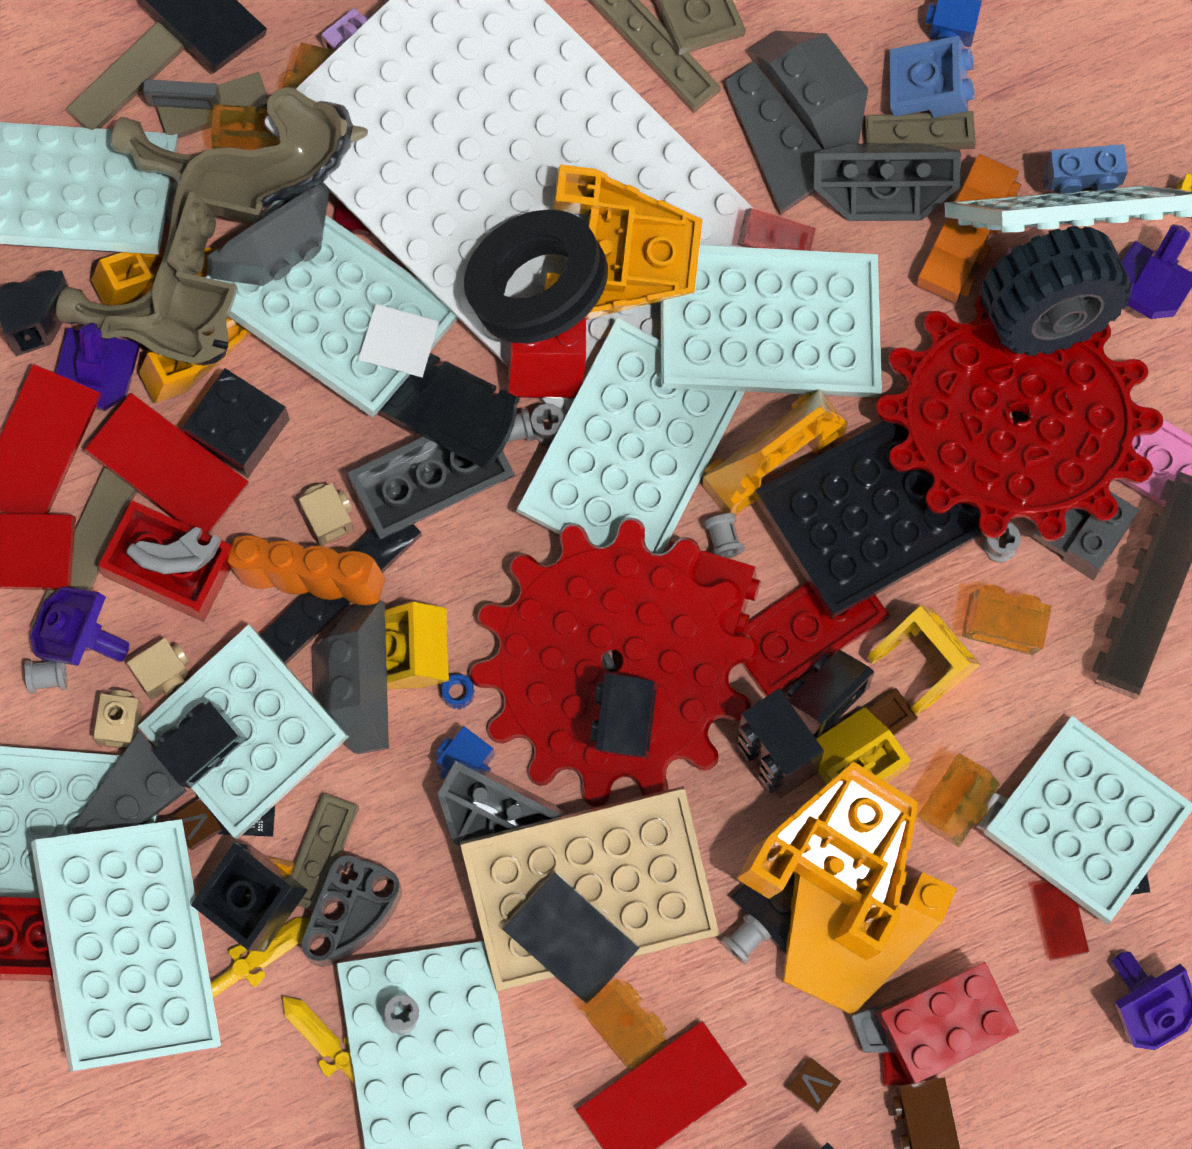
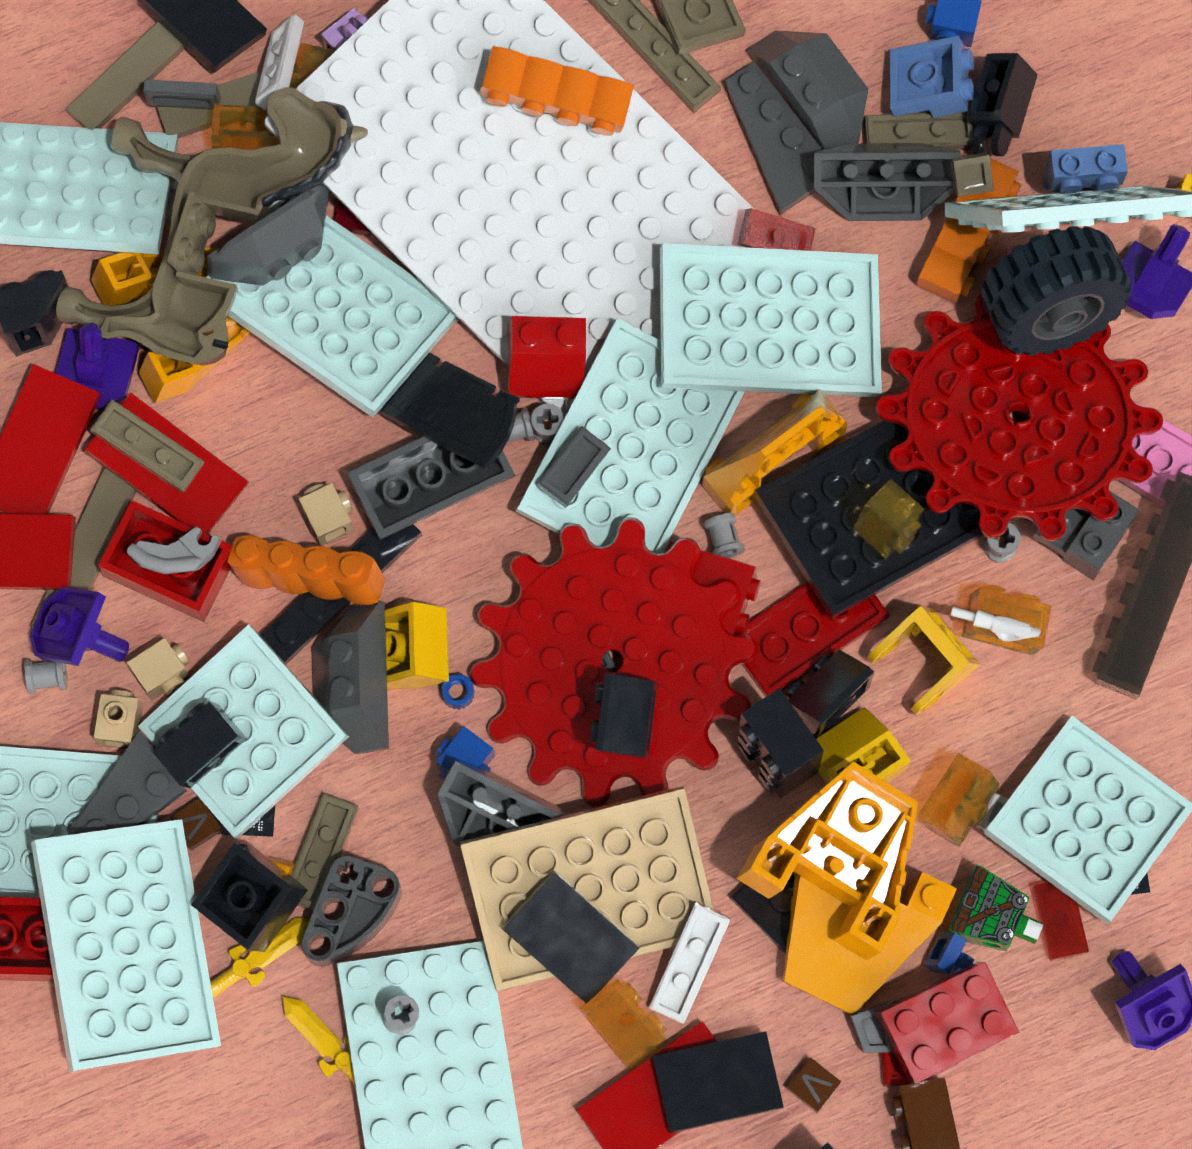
(147, 446): none -> dark tan tile
(236, 422): black brick -> none
(279, 59): none -> white tile
(398, 340): white sticker -> none
(555, 308): black tyre -> none
(557, 90): none -> orange brick
(573, 466): none -> dark grey tile
(645, 240): light orange wedge -> none
(690, 962): none -> white tile
(718, 1082): none -> black tile
(746, 938): light grey bush -> none
(889, 519): none -> clear yellow brick
(893, 712): reddish brown tile -> none
(947, 954): none -> blue tile
(972, 174): none -> dark tan tile
(993, 913): none -> torso
(1001, 102): none -> black hinge
(1004, 627): none -> white hand

